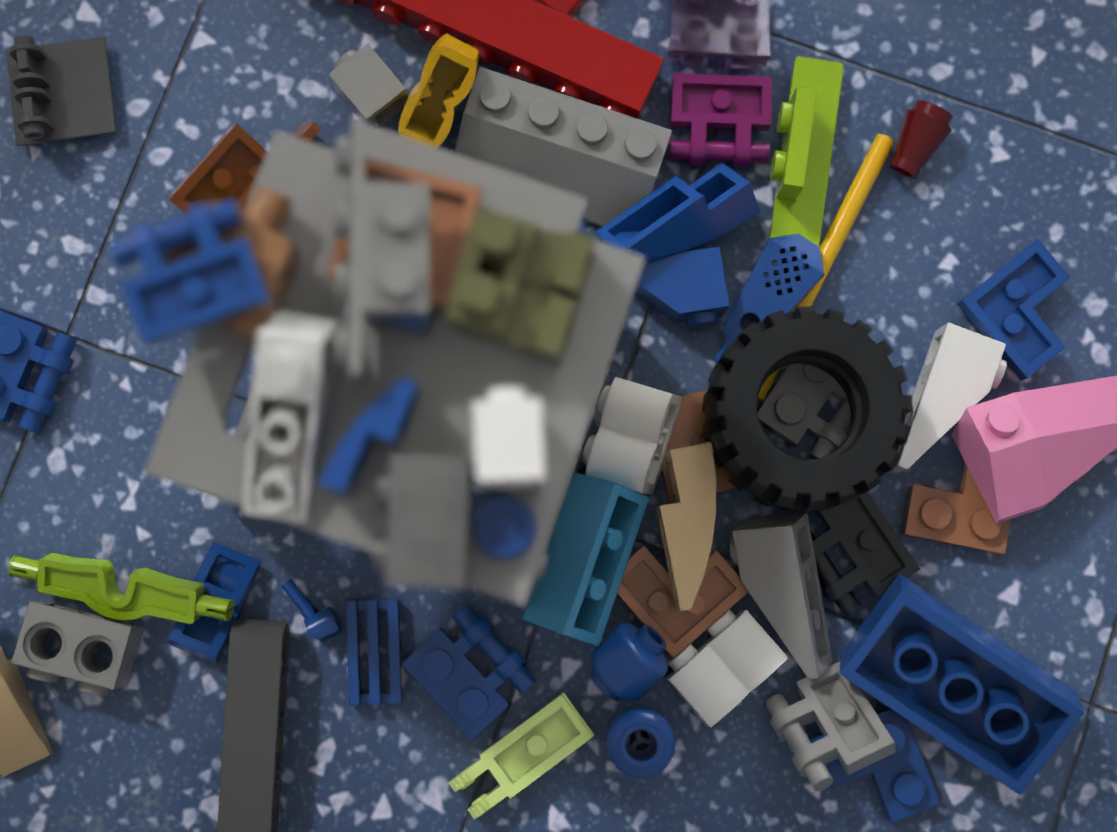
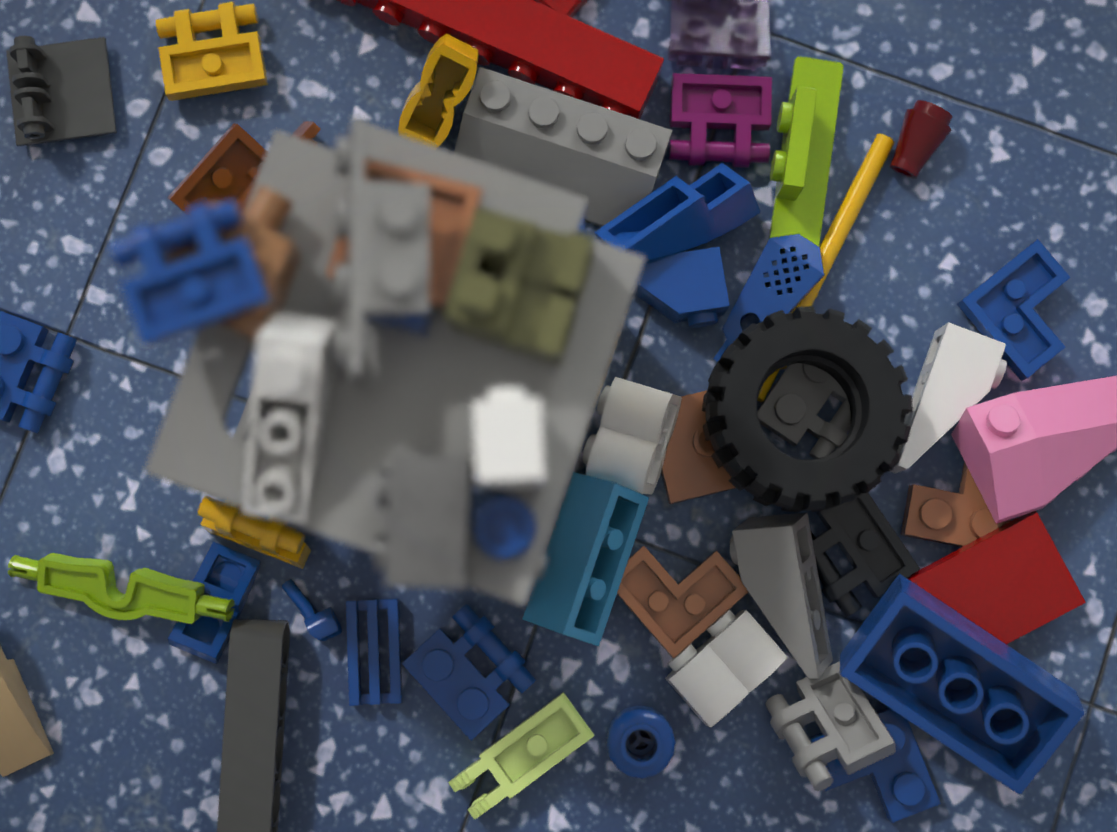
(80, 636): light grey brick -> none
(211, 64): none -> yellow plate
(254, 532): none -> yellow plate
(368, 86): light grey brick -> none
(382, 421): blue slope -> none
(629, 662): blue head -> none
(690, 521): tan slope -> none
(1005, 580): none -> red tile

